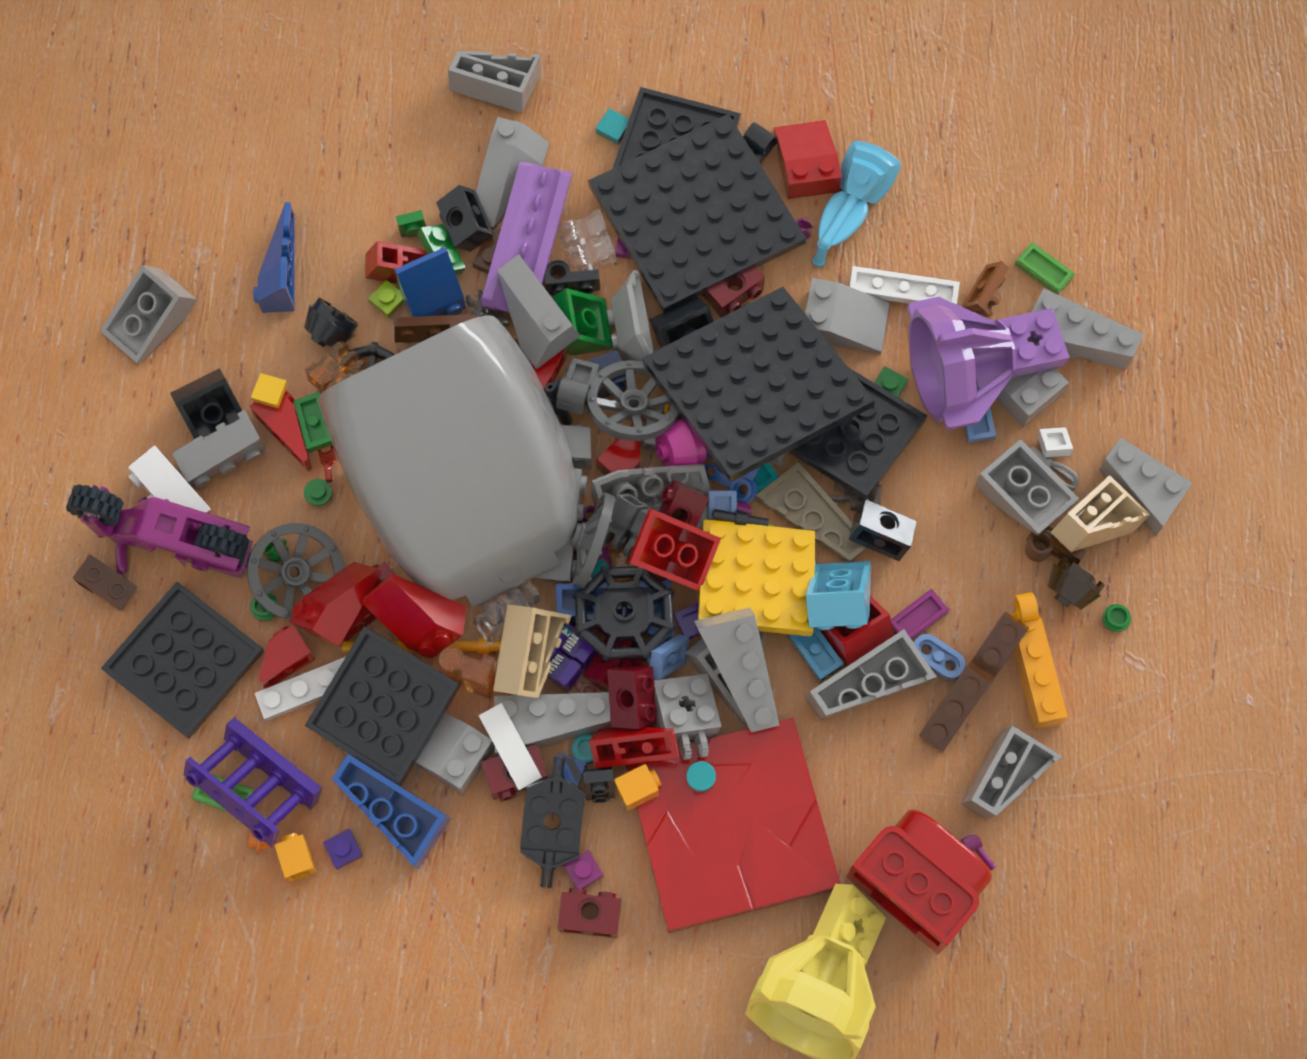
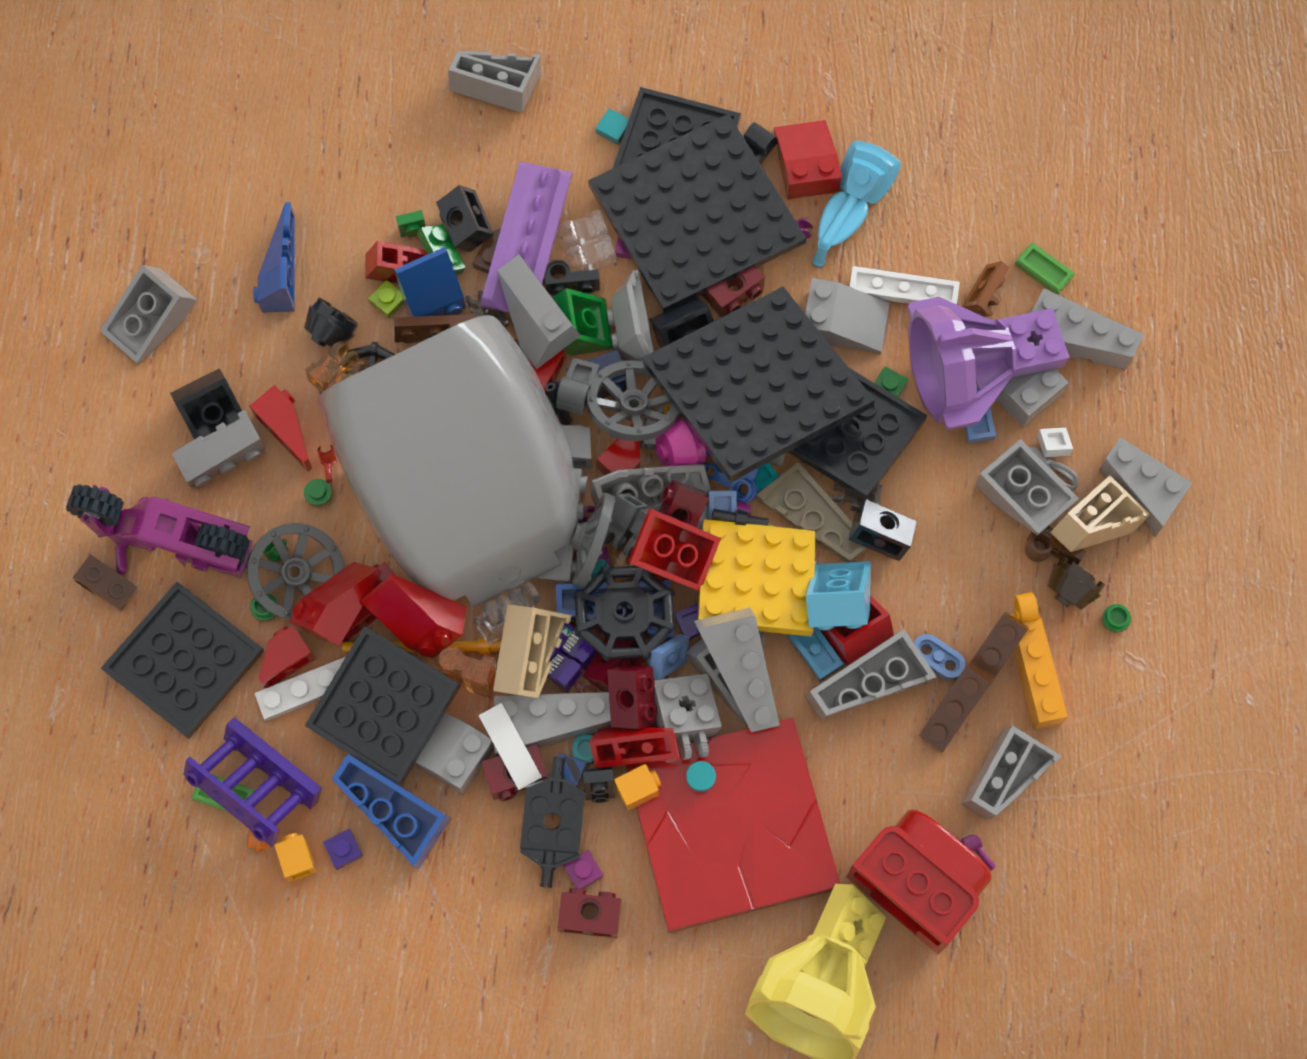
(163, 481): white wedge -> none
(269, 390): yellow tile -> none
(312, 423): green plate -> none
(507, 147): light grey wedge -> none
(920, 615): magenta tile -> none

